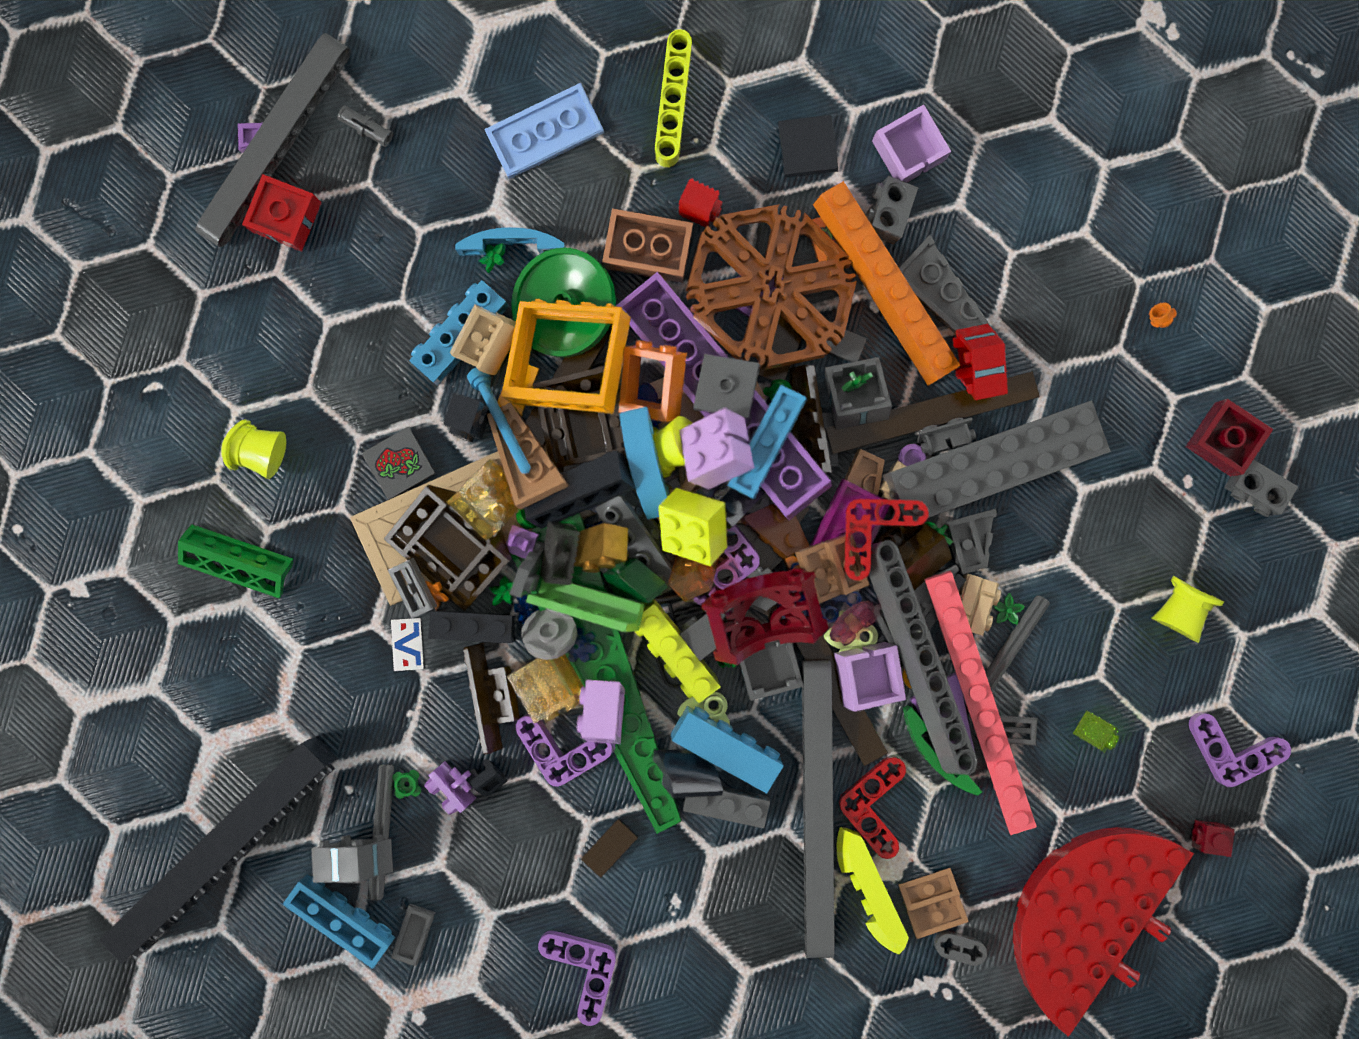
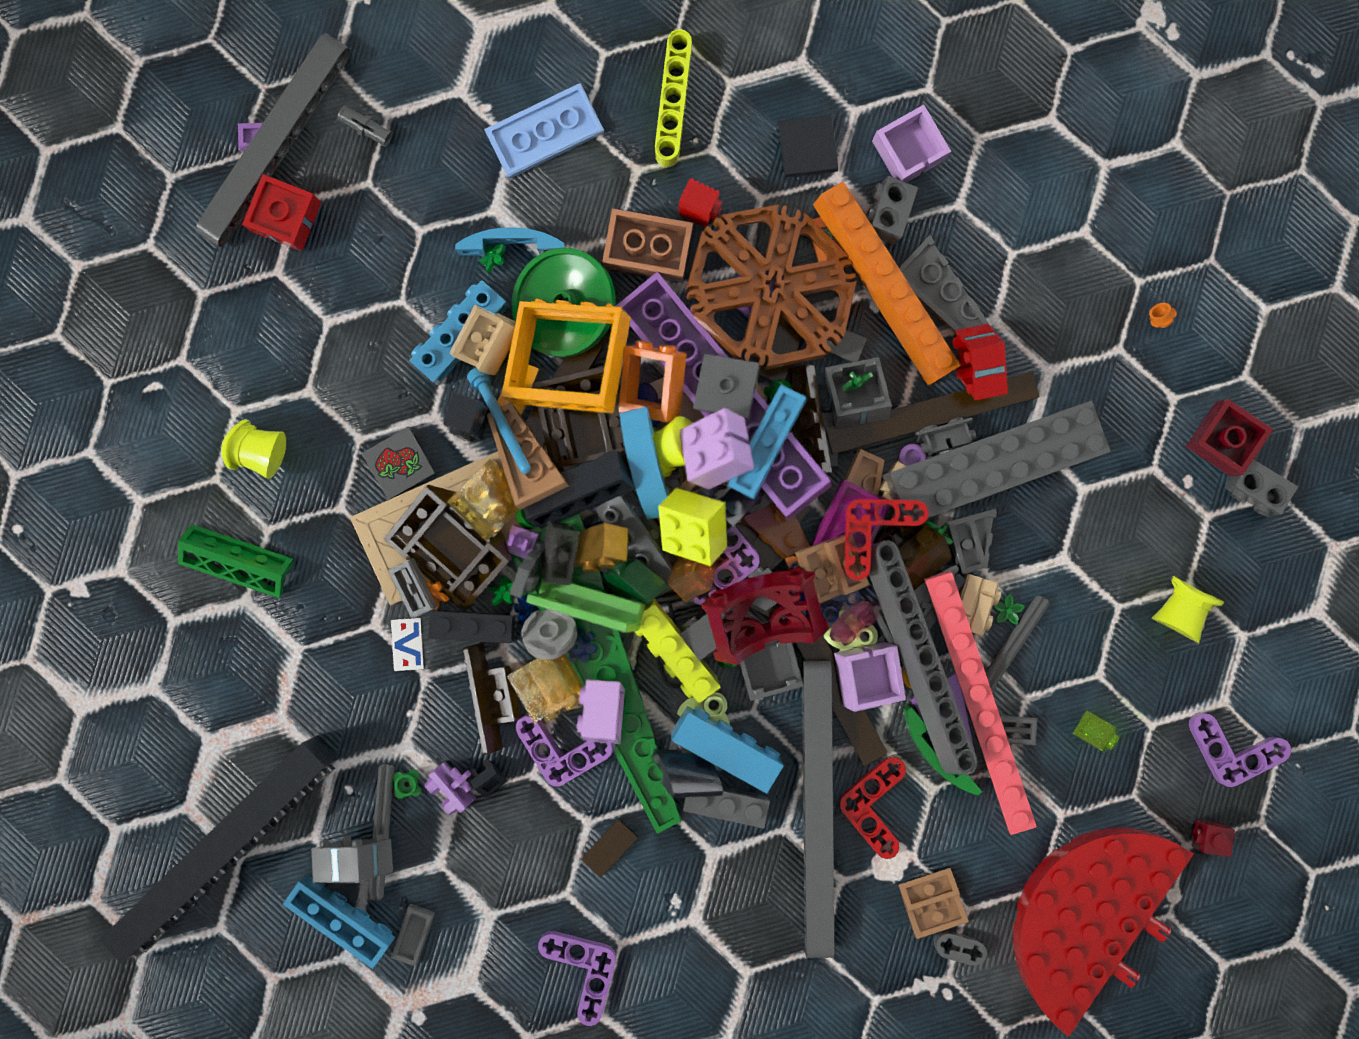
(885, 922): neon yellow brick -> none

